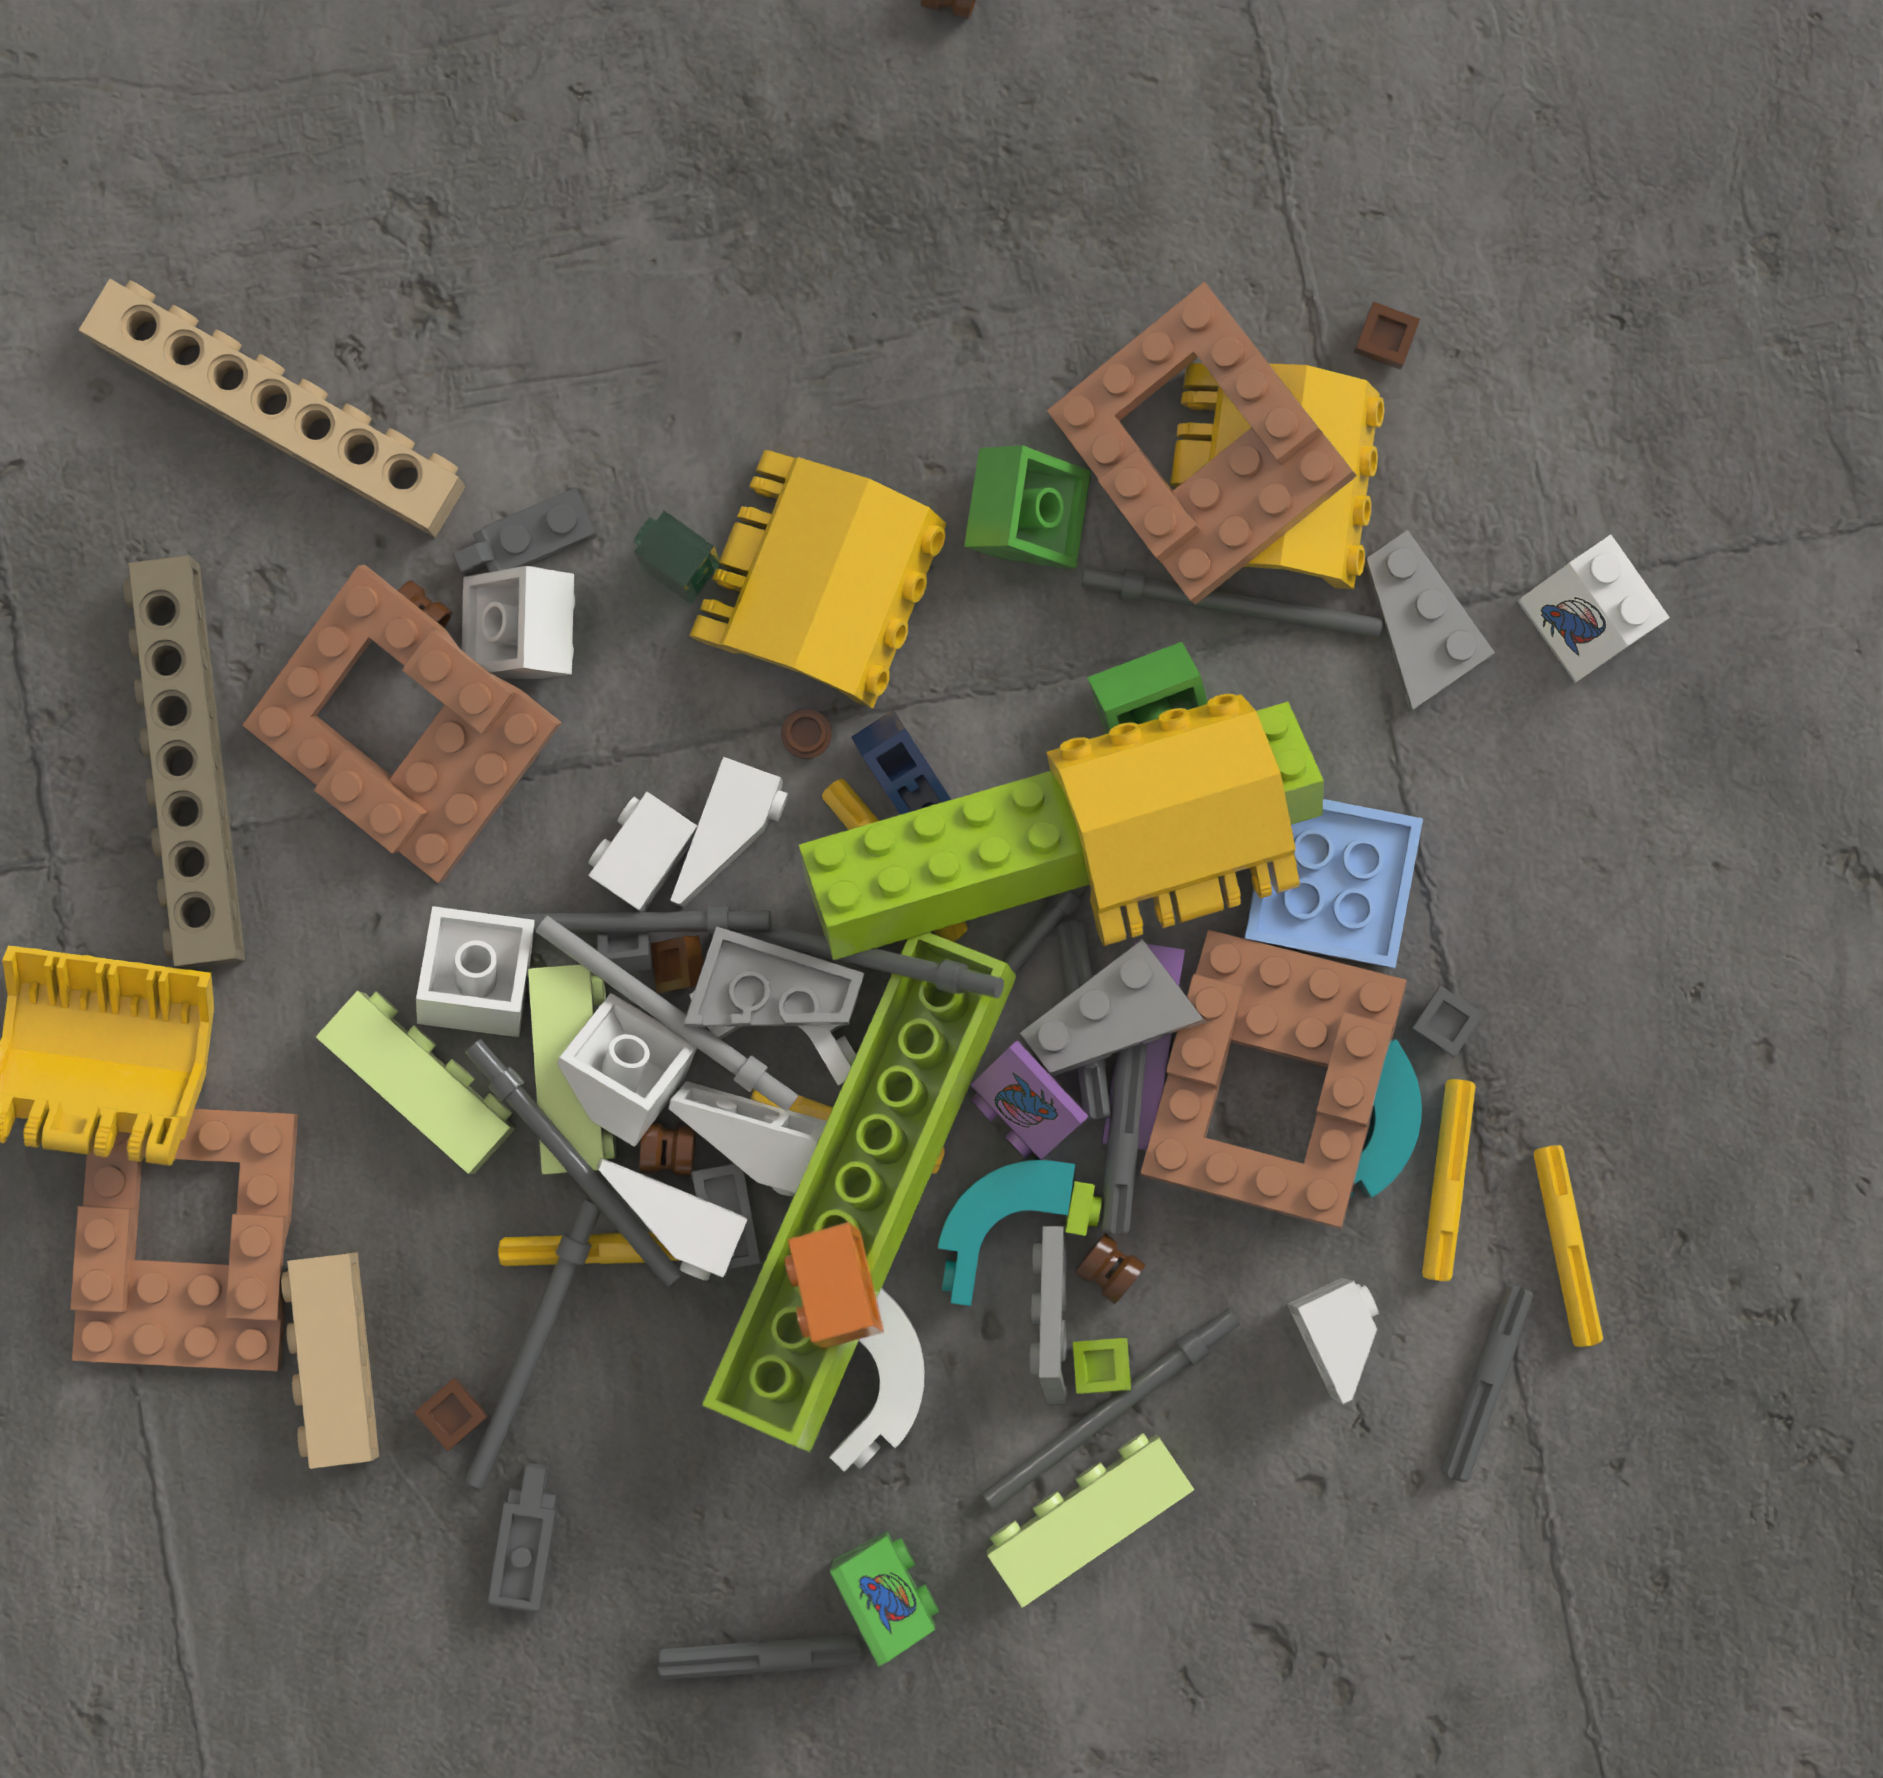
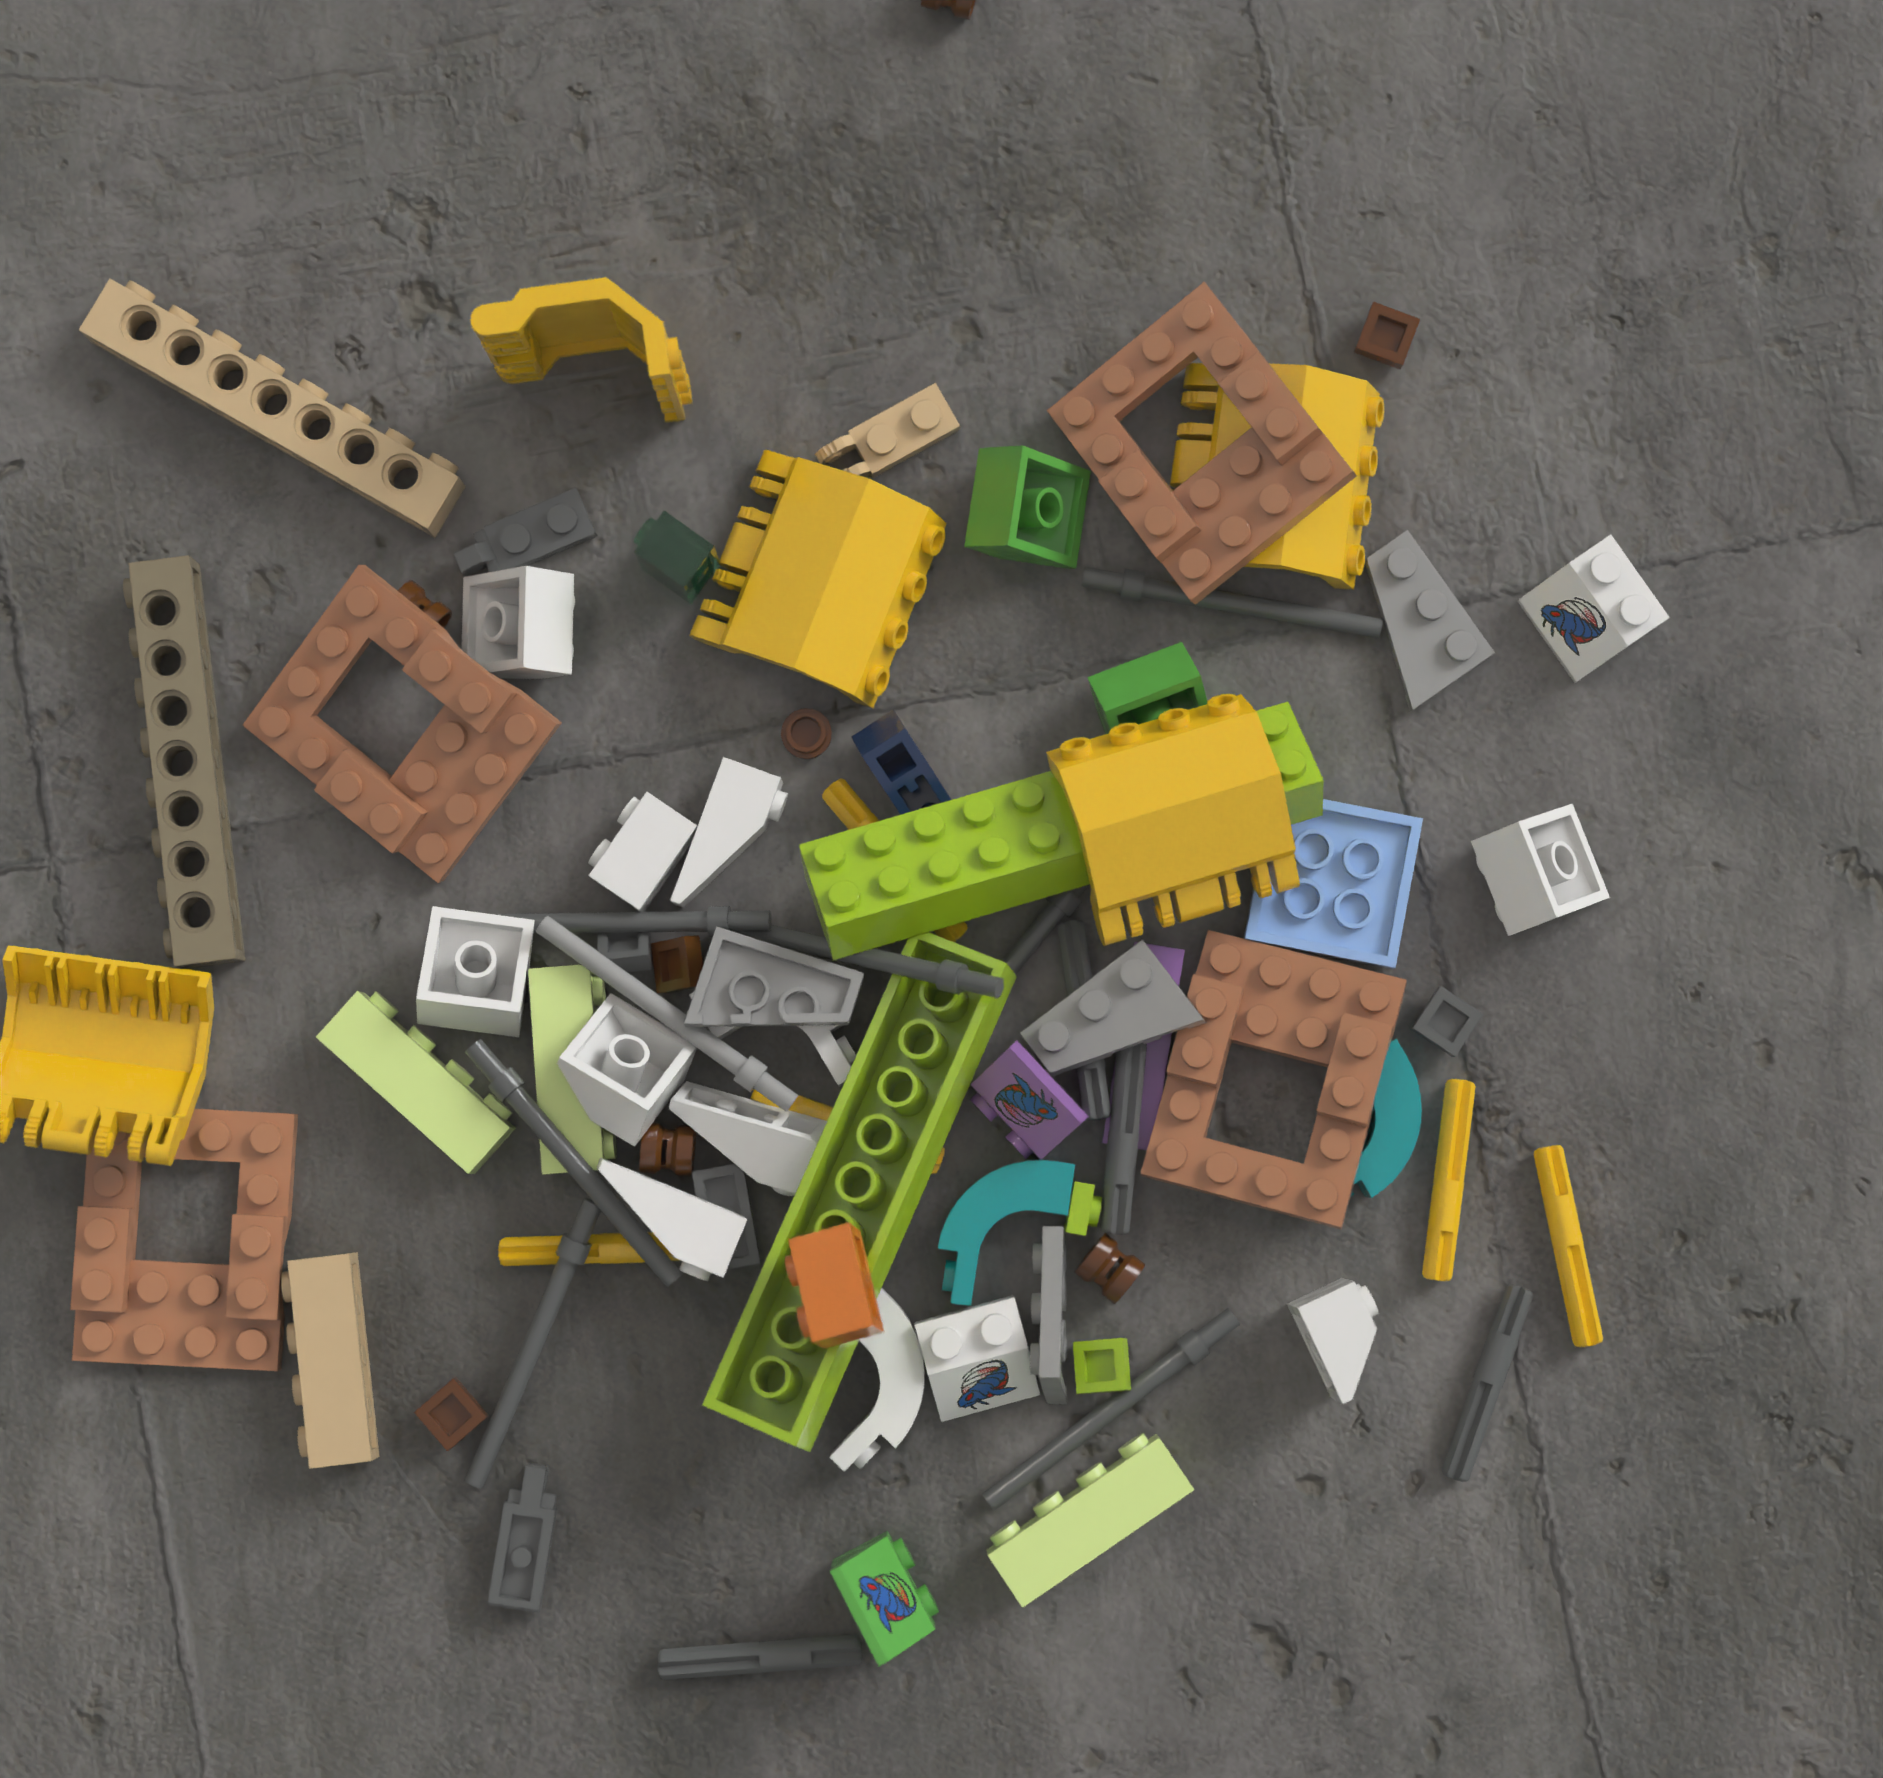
(580, 319): none -> yellow hinge
(895, 433): none -> tan hinge
(977, 1358): none -> white slope
(1539, 869): none -> white slope

